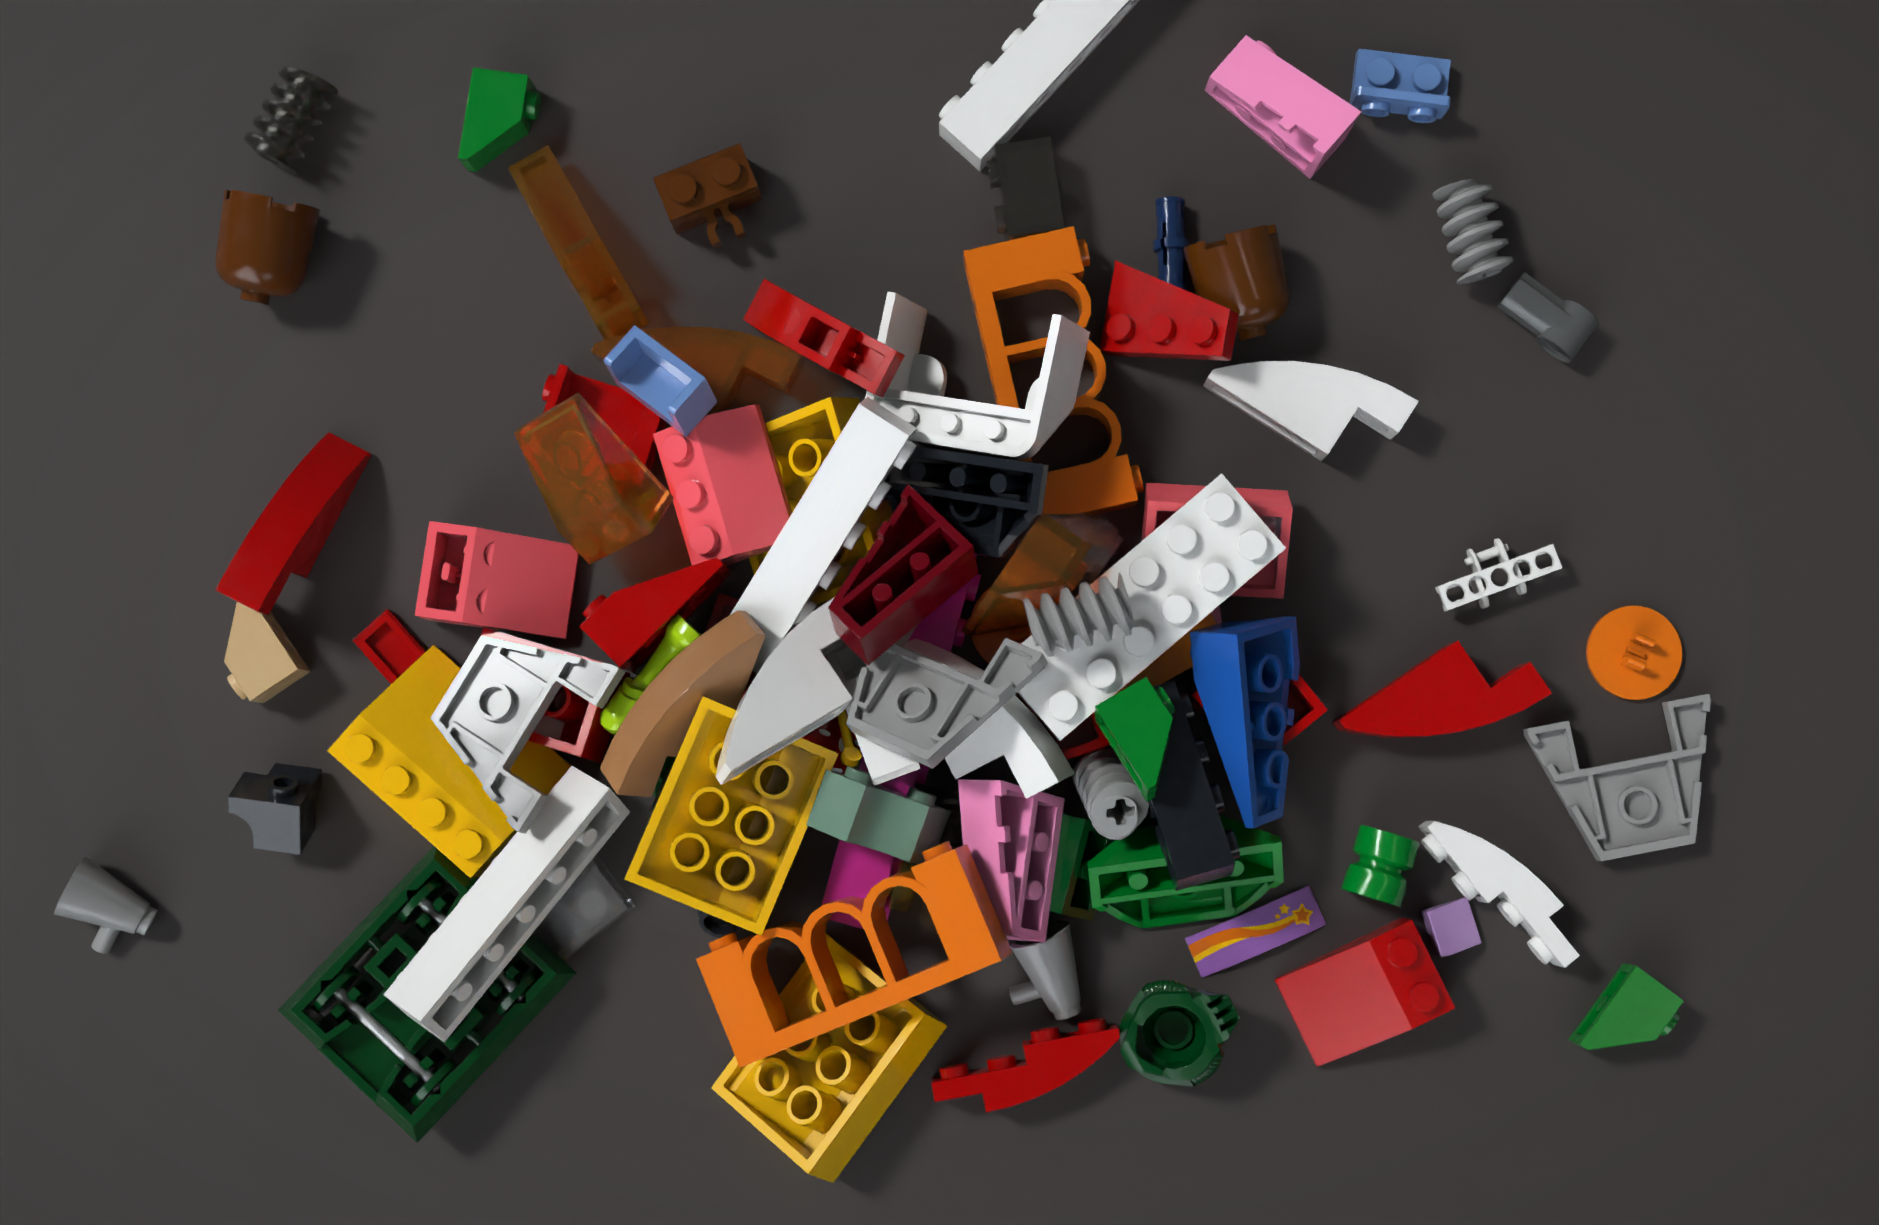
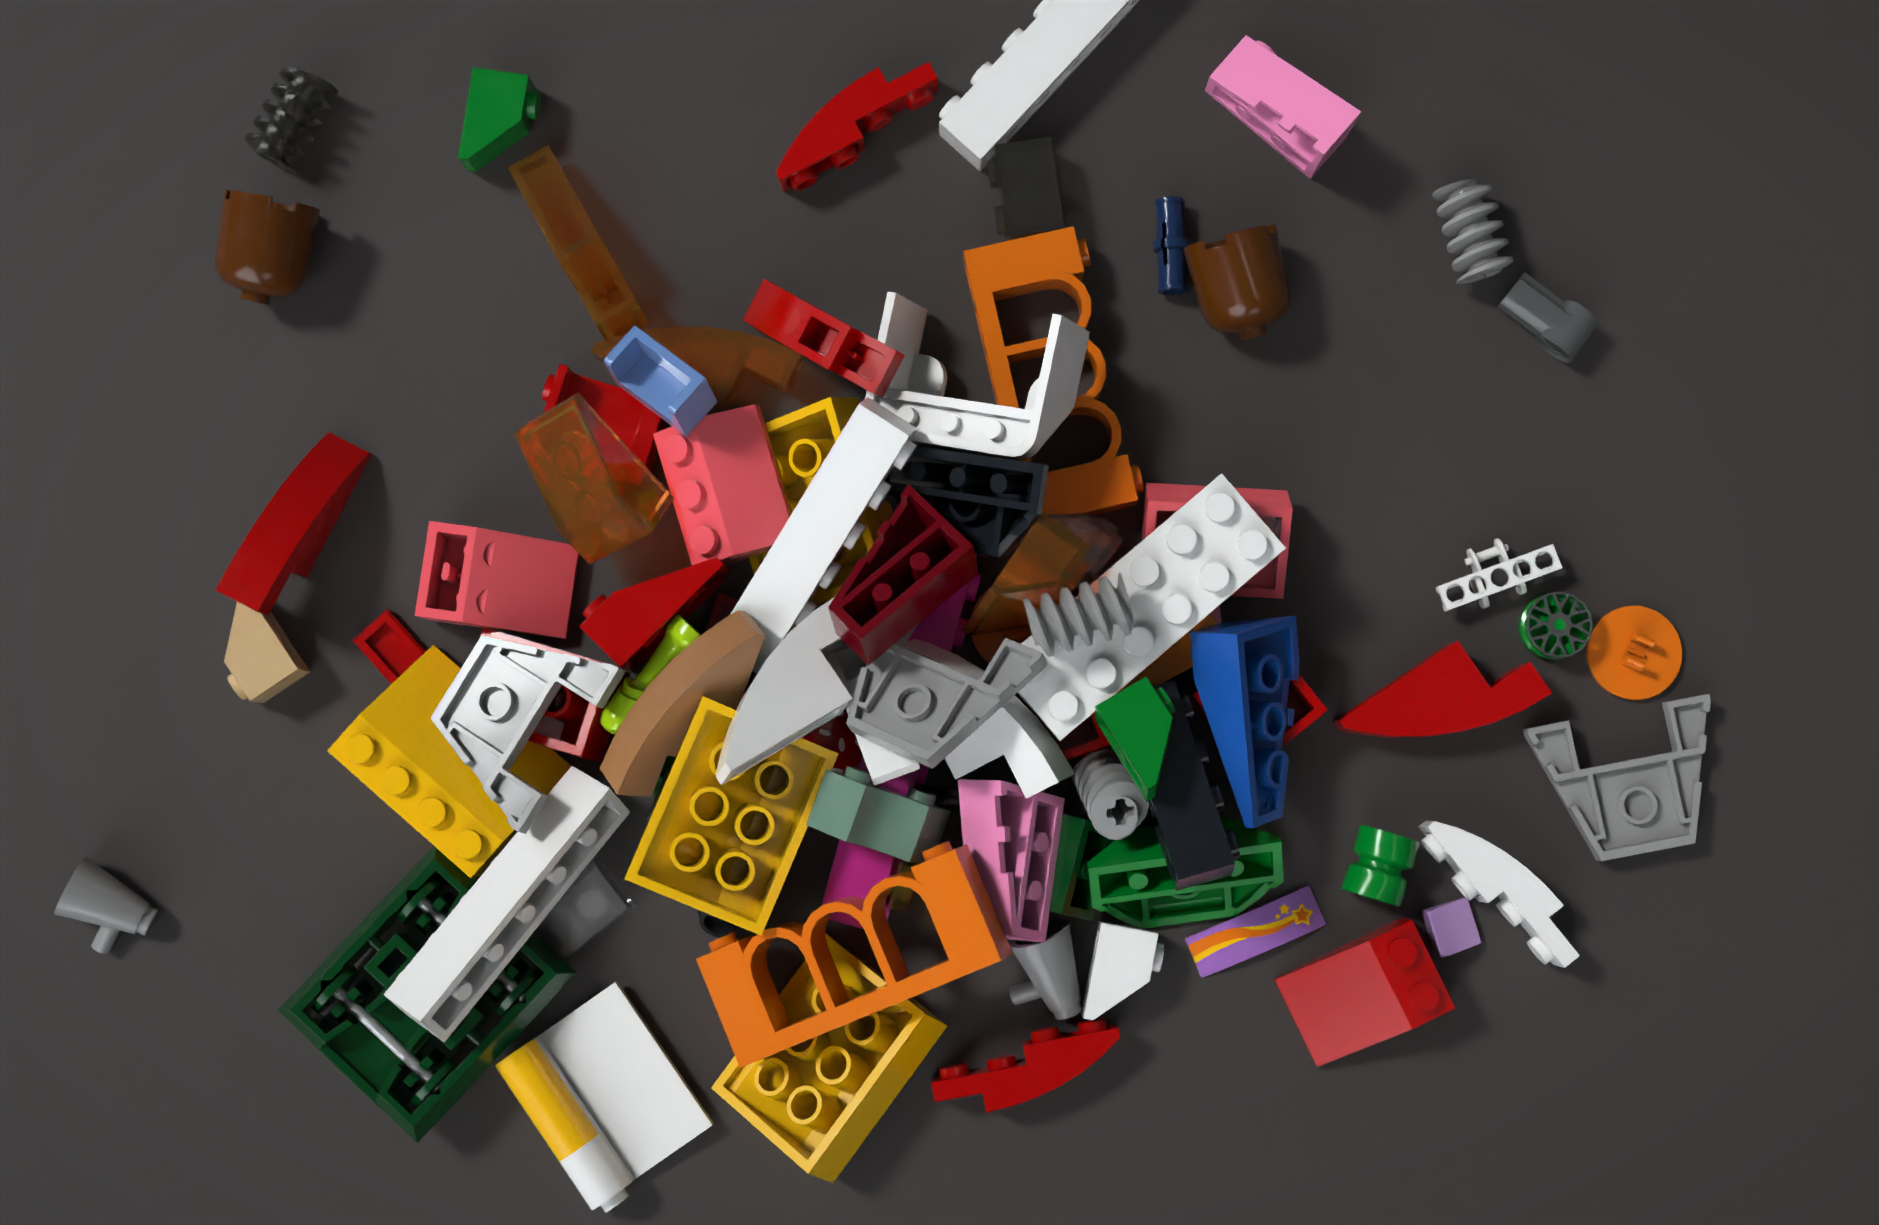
(278, 806): black brick -> none
(604, 1096): none -> white door
(708, 191): reddish brown brick -> none
(835, 130): none -> red slope
(850, 754): yellow hinge -> none
(1119, 966): none -> white slope
(1163, 320): red wing -> none
(1176, 1032): dark green helmet -> none
(1311, 400): white slope -> none
(1400, 85): medium blue bracket -> none
(1554, 626): none -> wheel
(1628, 1012): green slope -> none

